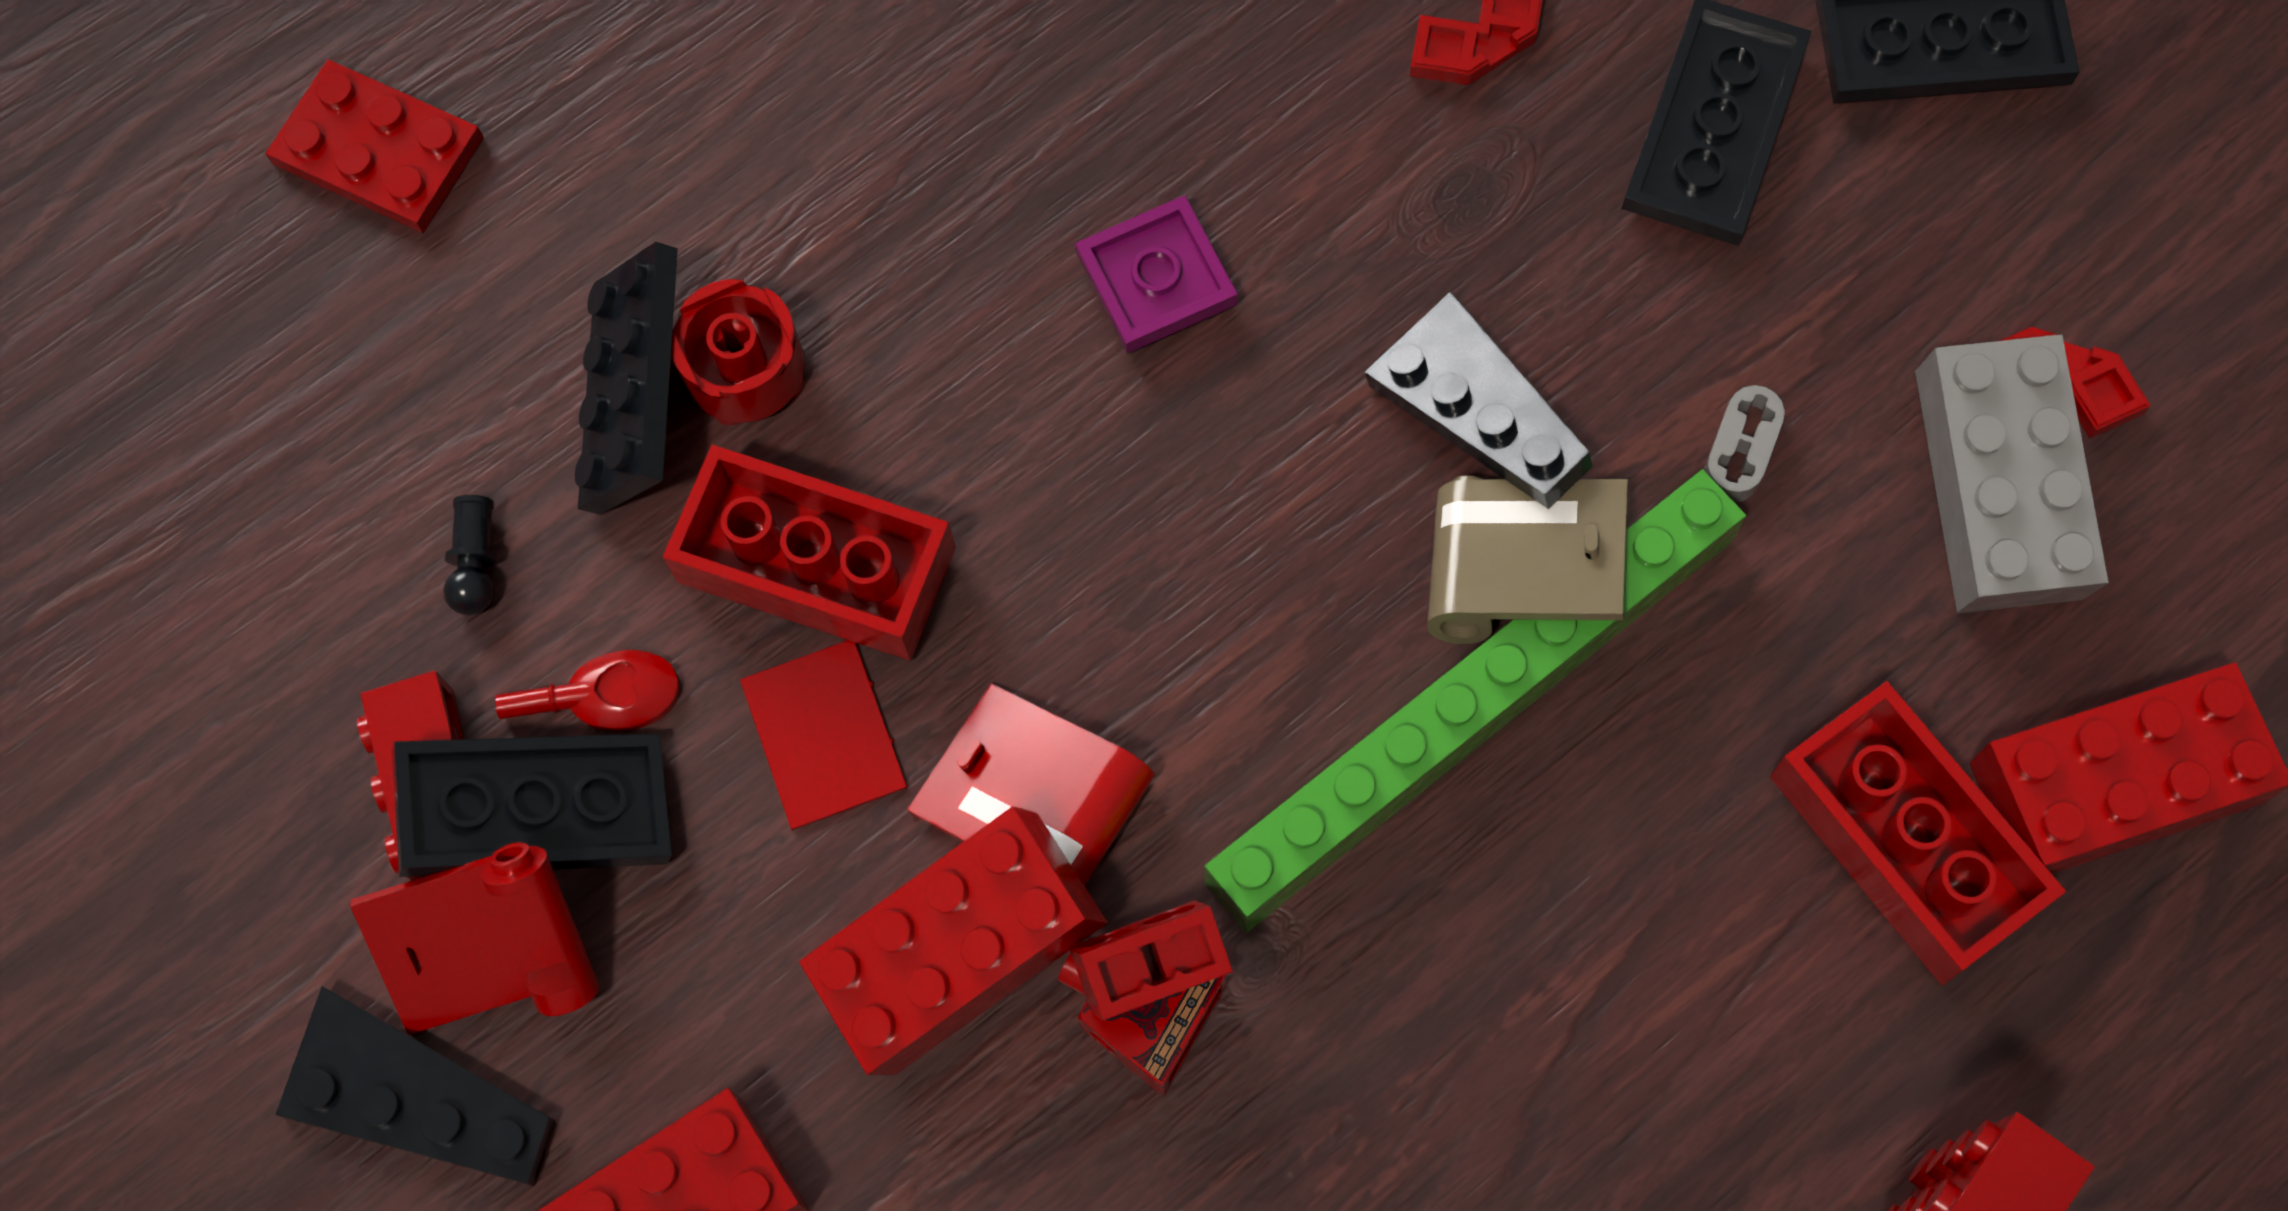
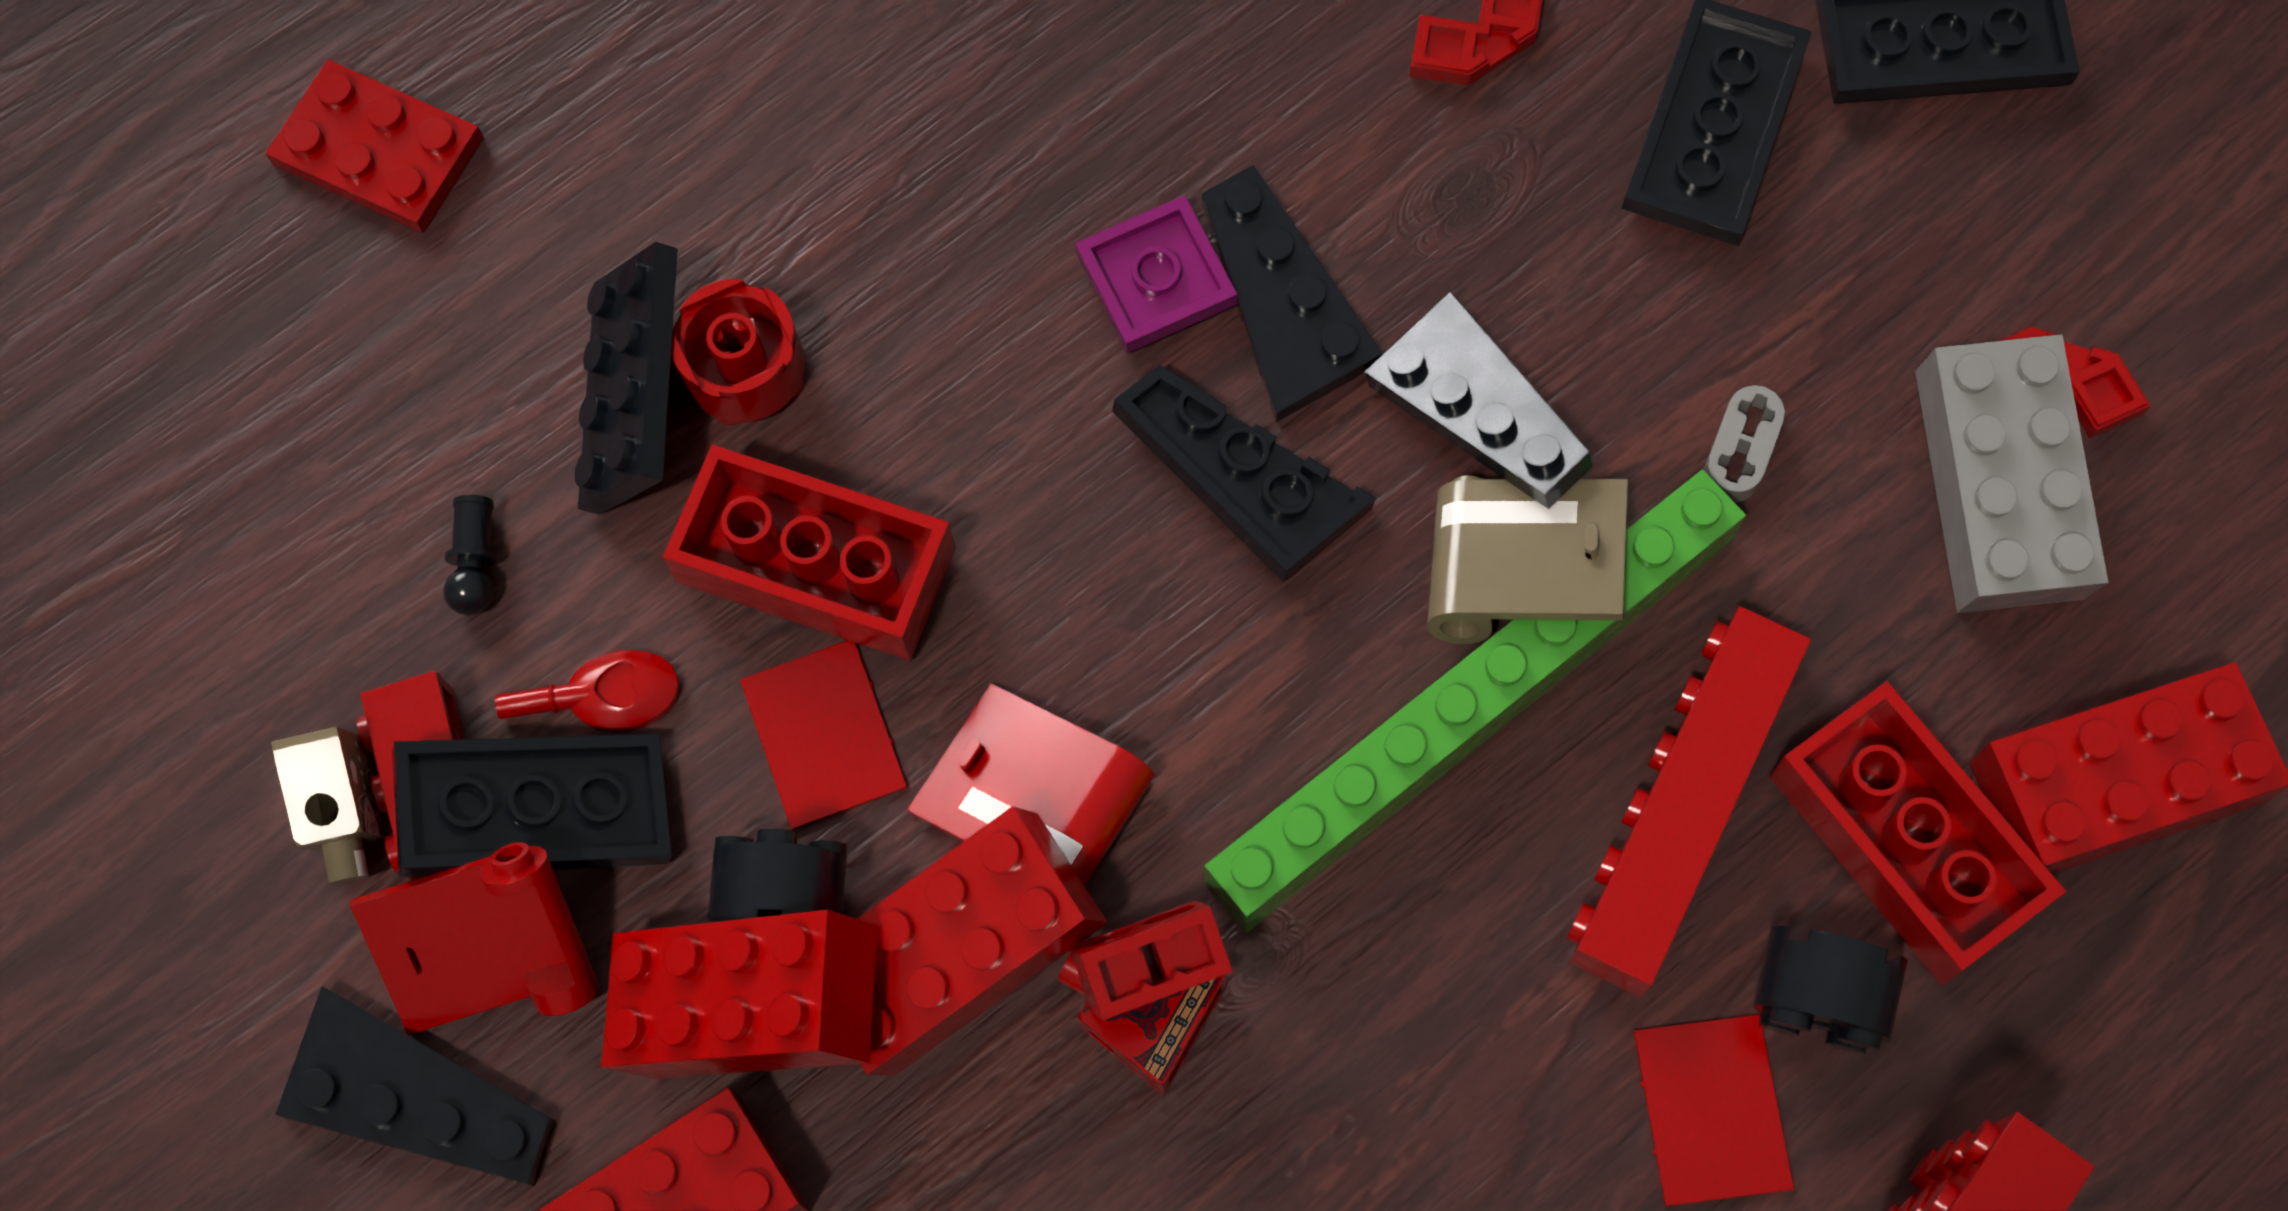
(329, 774): none -> torso
(741, 996): none -> red brick
(775, 876): none -> black brick
(1257, 488): none -> black wing
(1291, 308): none -> black wing
(1689, 801): none -> red brick
(1712, 1110): none -> red window
(1830, 987): none -> black brick

